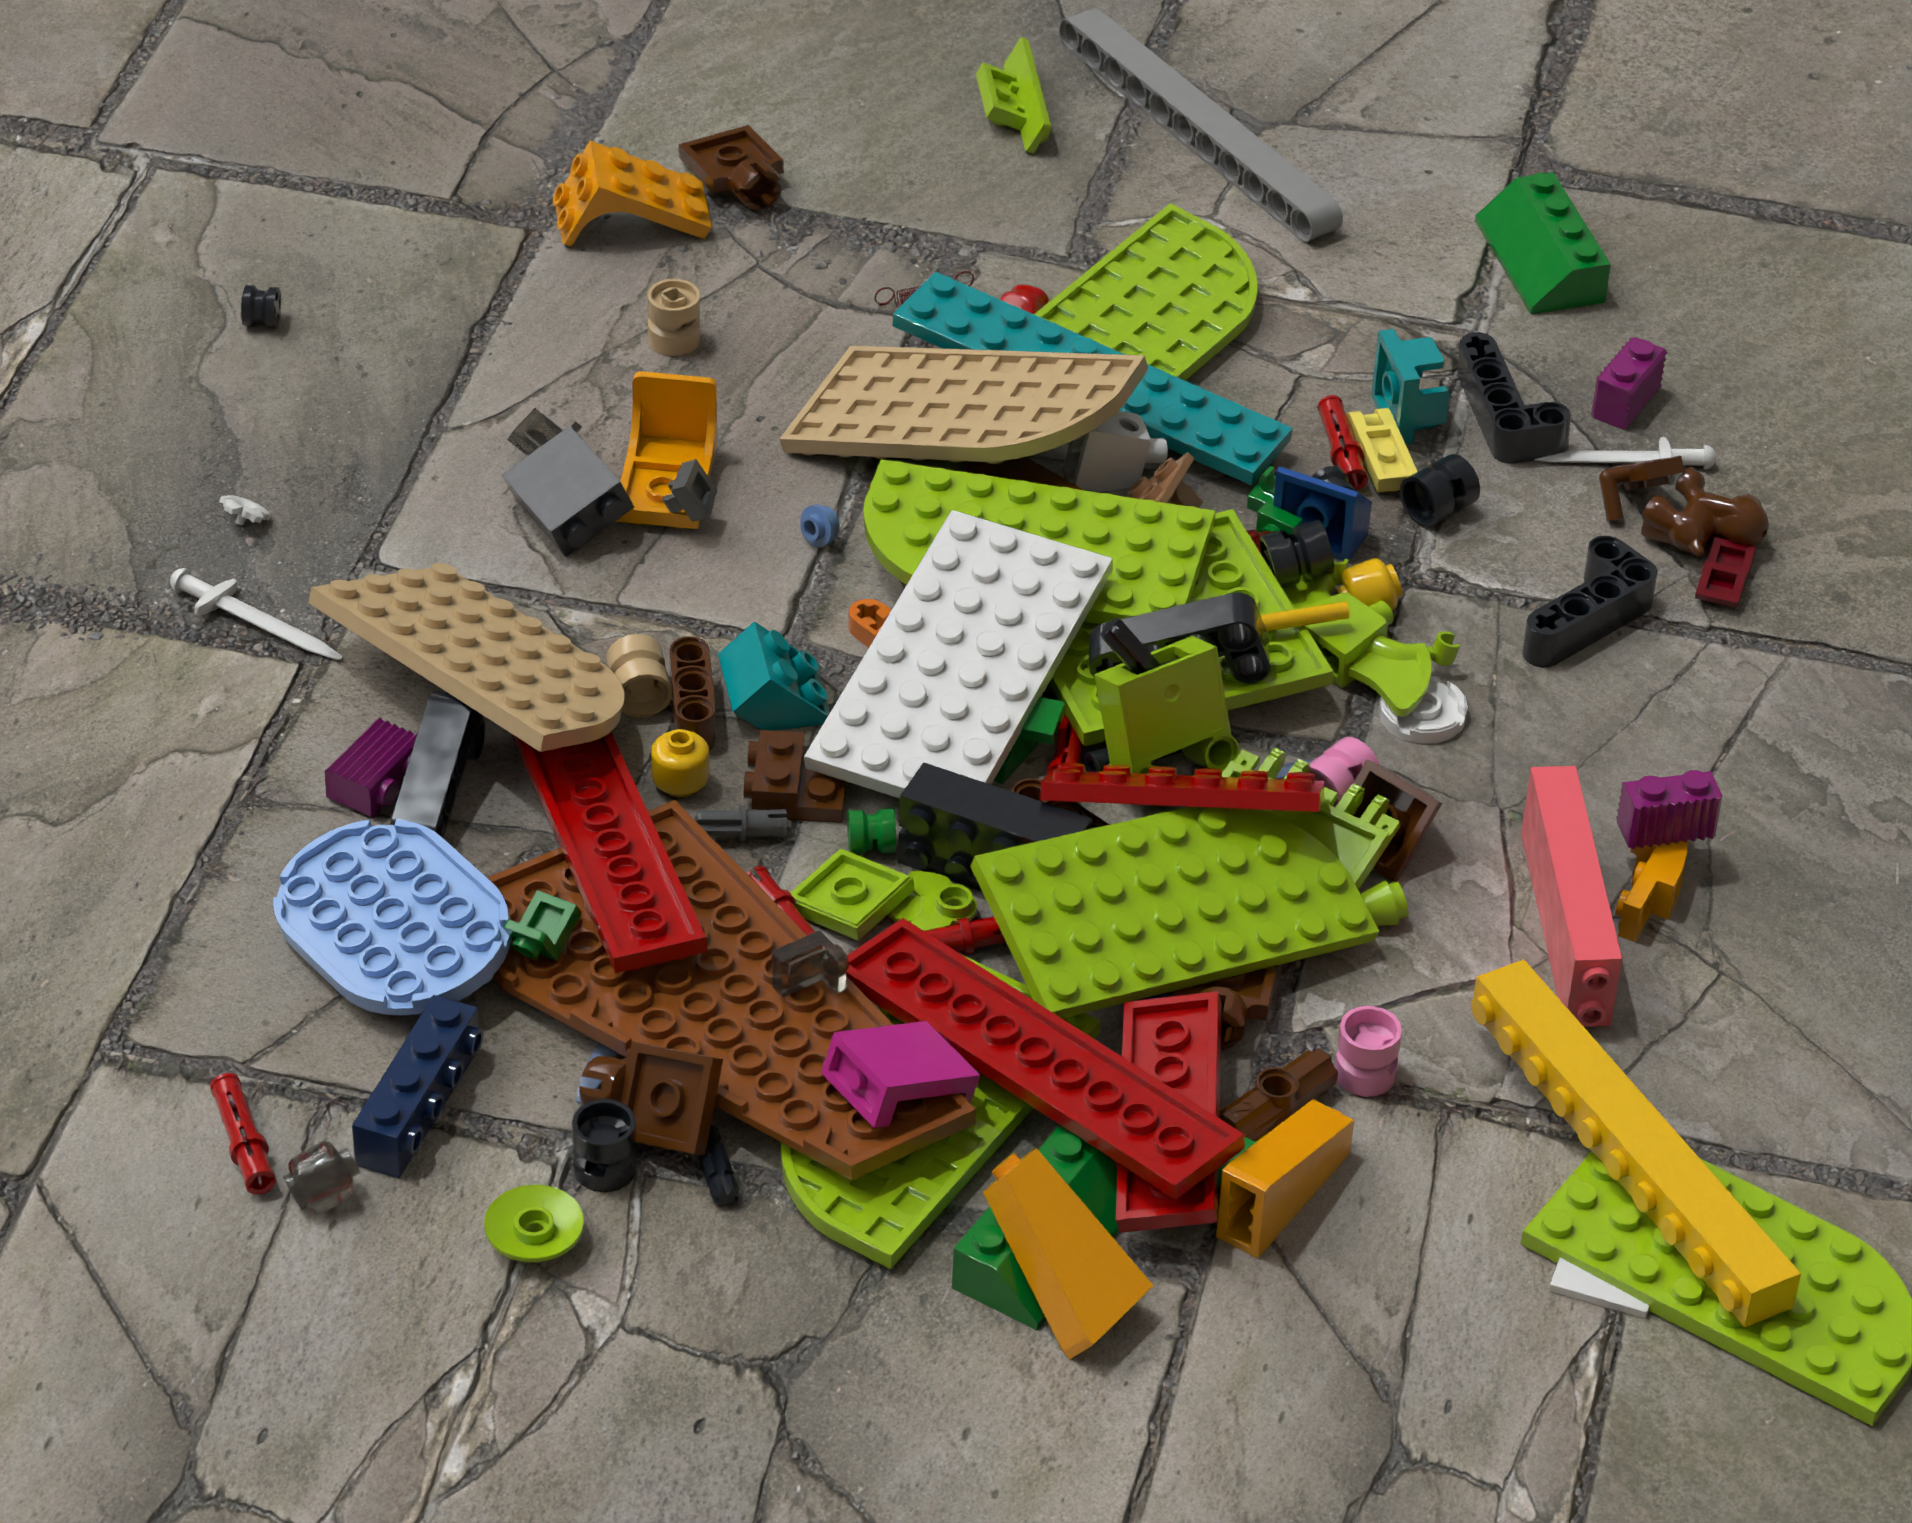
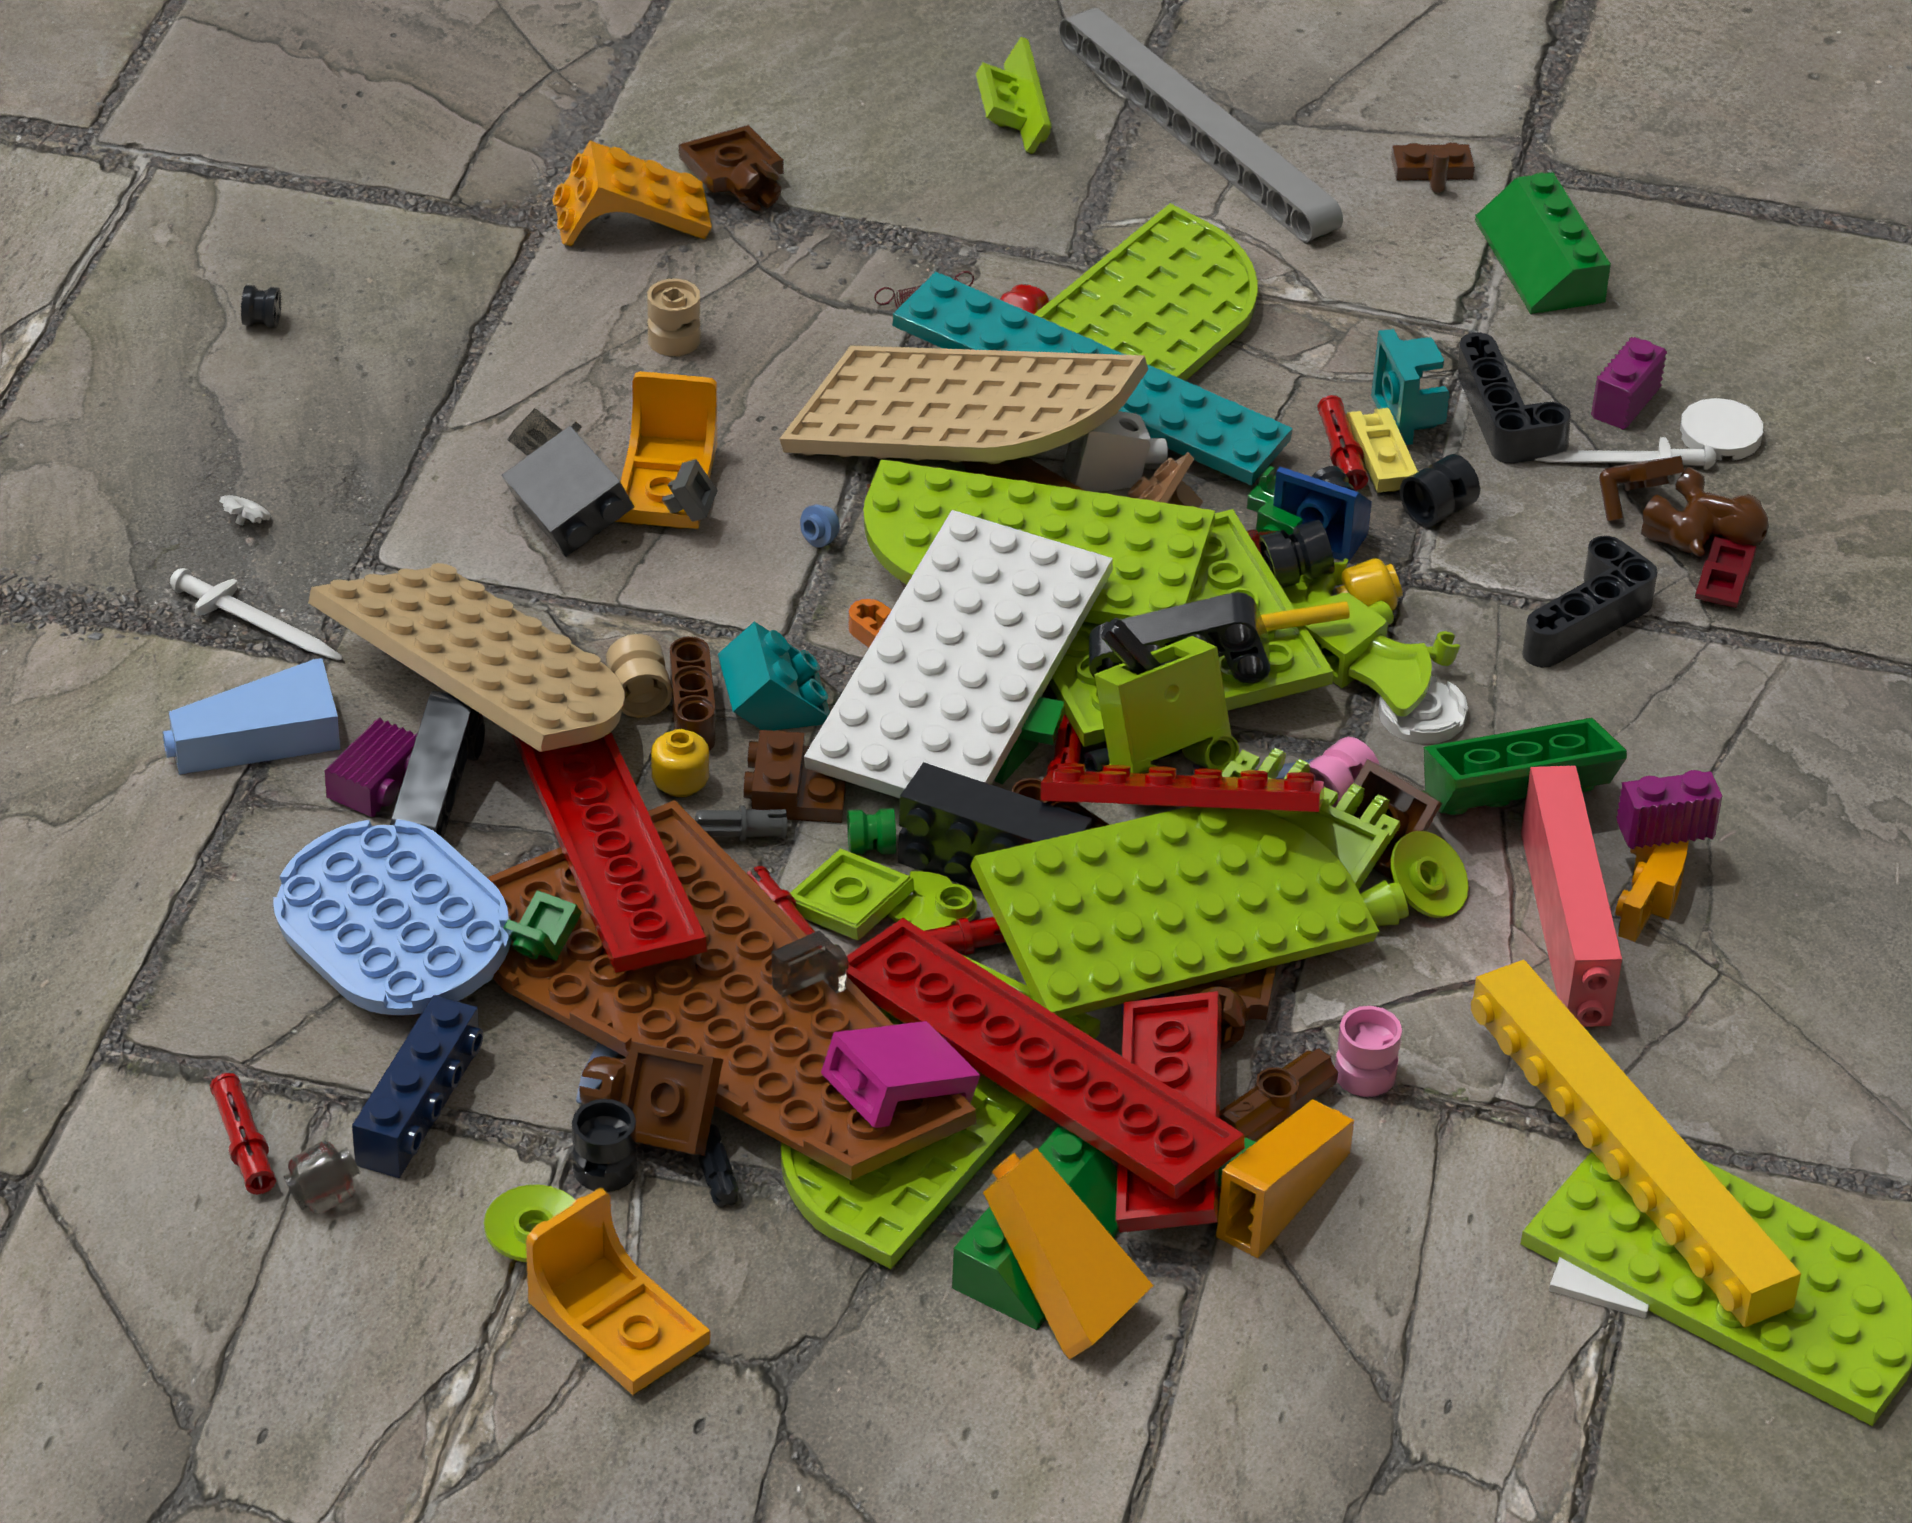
(256, 722): none -> light blue slope
(604, 1300): none -> light orange bracket
(1429, 874): none -> lime dish
(1433, 163): none -> reddish brown plate
(1498, 766): none -> green slope
(1724, 426): none -> white tile

